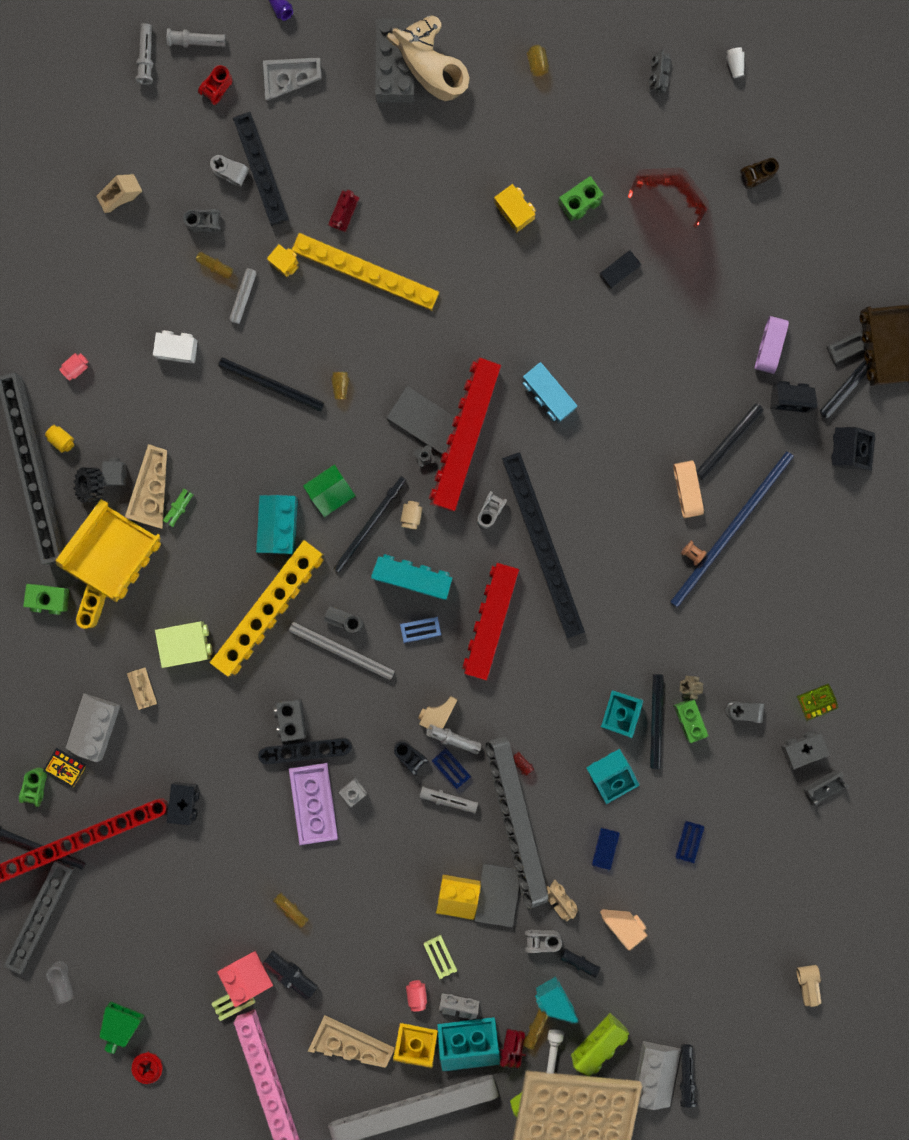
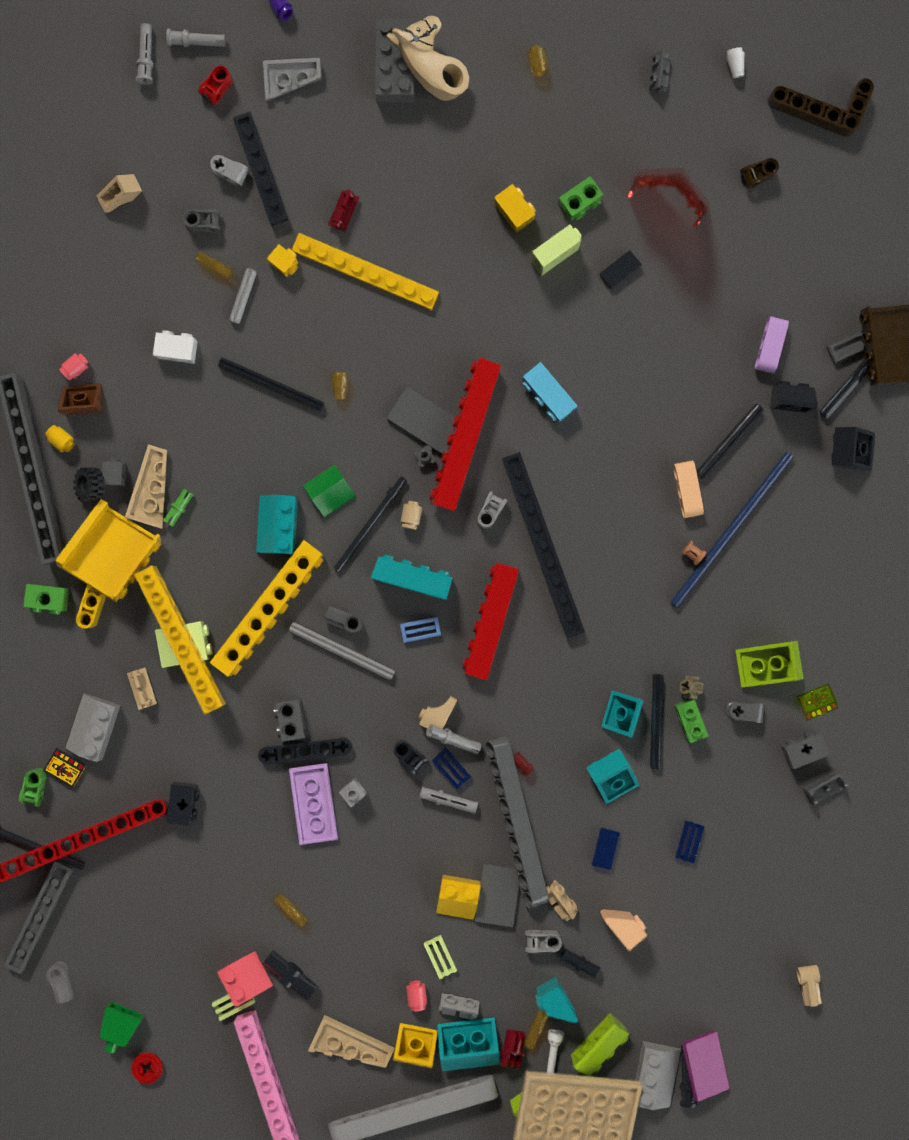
(81, 400): none -> reddish brown slope
(180, 639): none -> yellow brick
(556, 249): none -> yellowish green brick
(705, 1065): none -> magenta tile
(769, 664): none -> lime slope
(824, 109): none -> dark brown beam

